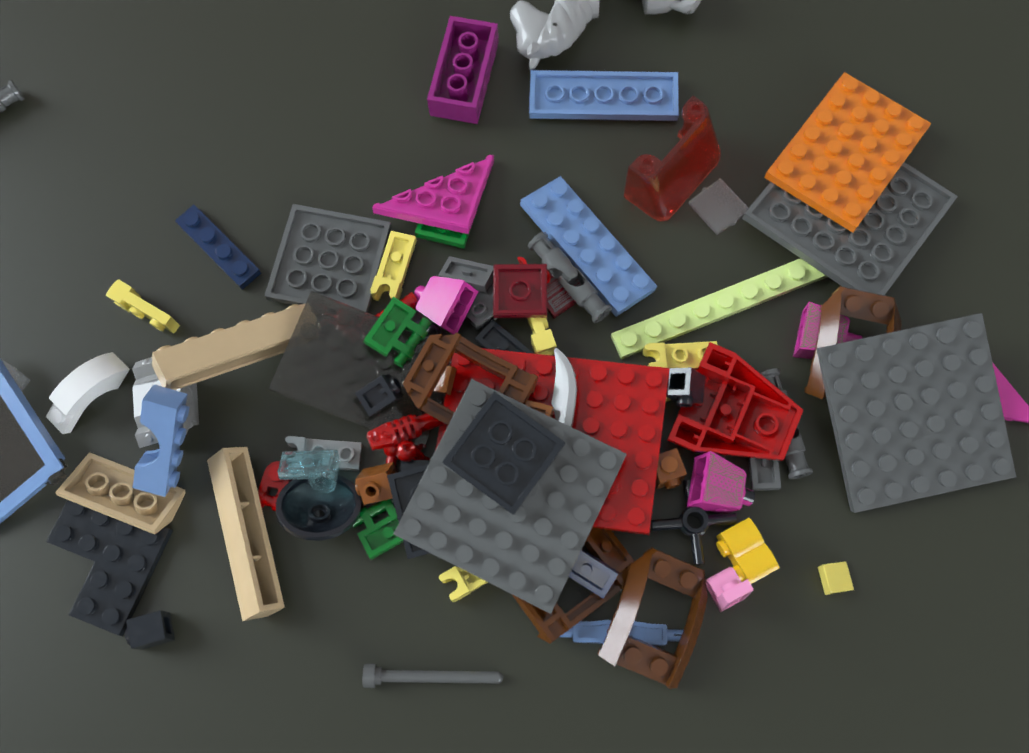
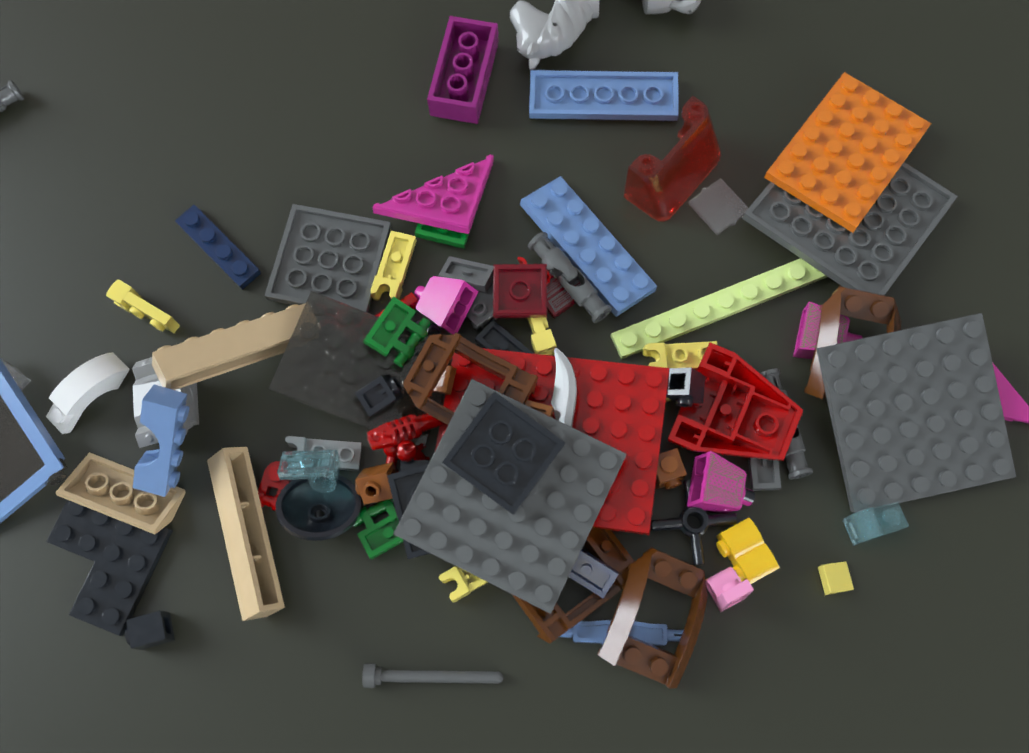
(875, 522): none -> clear light blue plate

